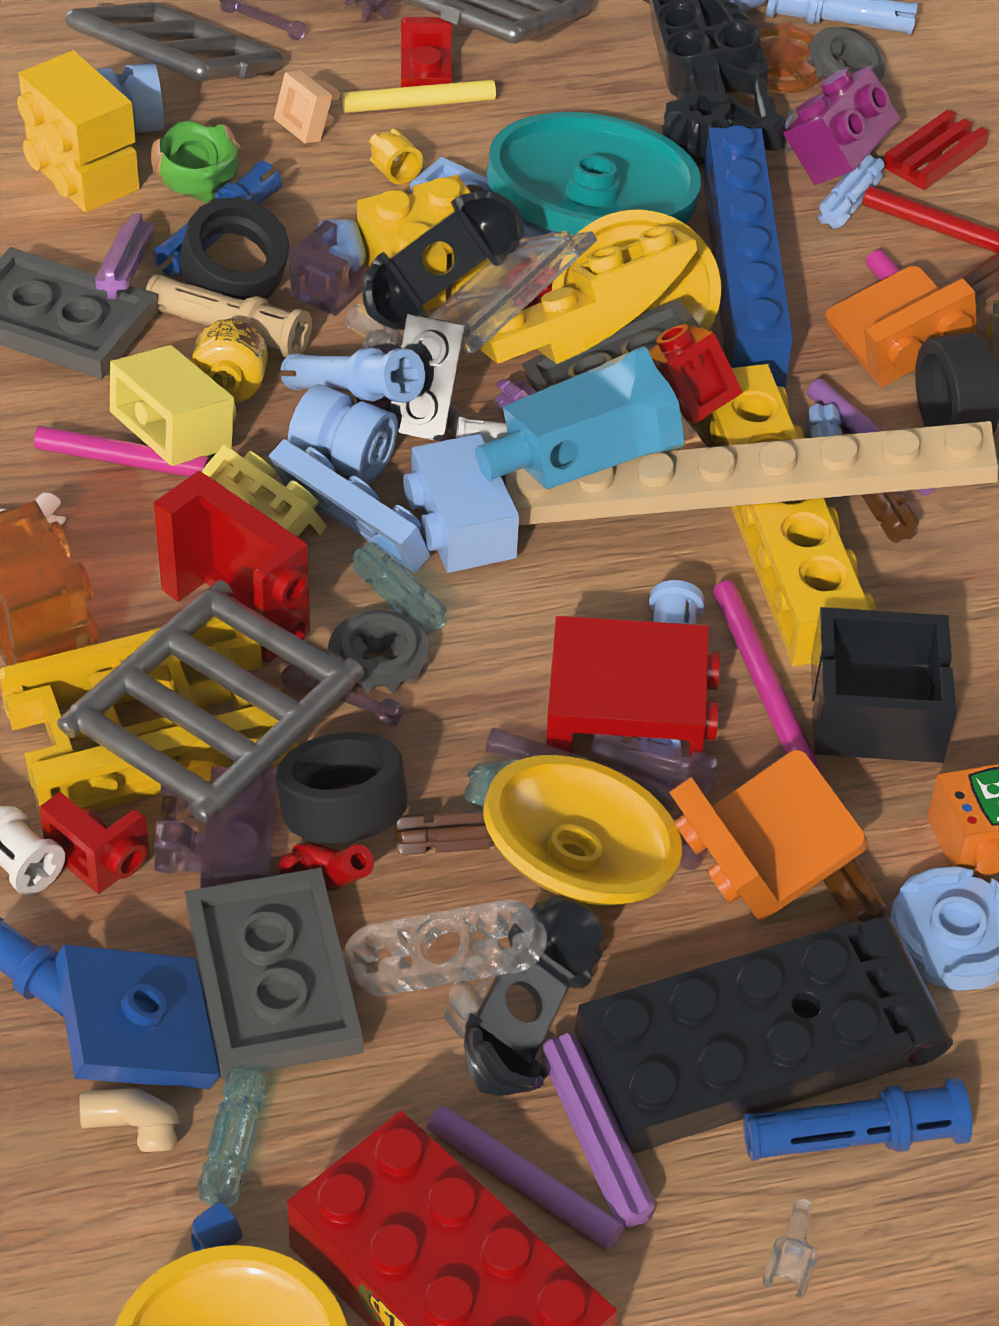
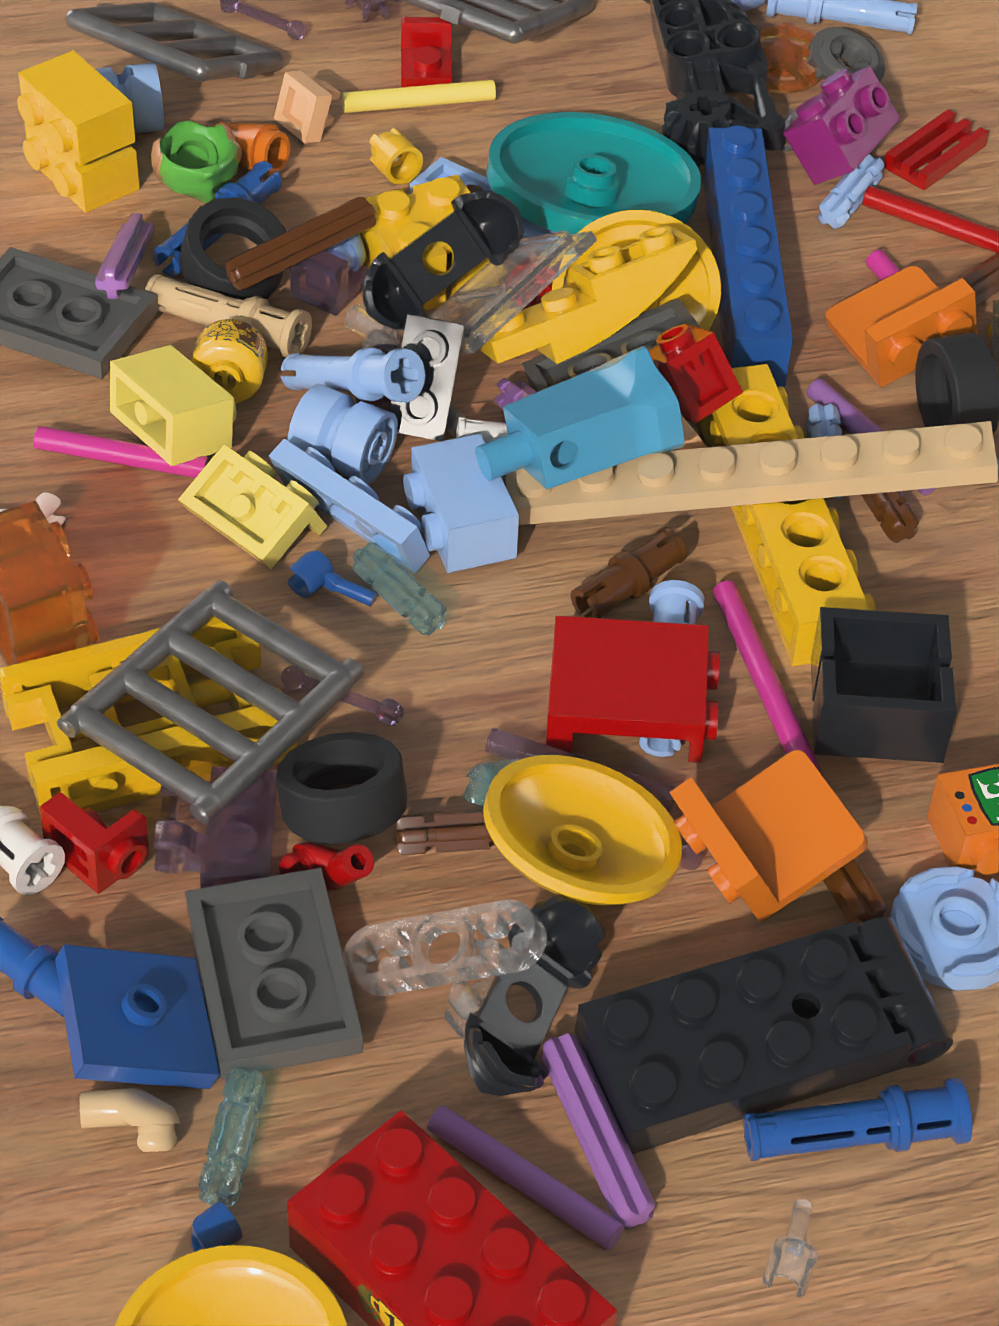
(218, 536): red panel -> none
(261, 143): none -> orange cone
(300, 243): none -> reddish brown axle
(316, 570): none -> blue hand
(380, 632): dark grey gear -> none
(629, 574): none -> reddish brown pin
(656, 760): axle -> none

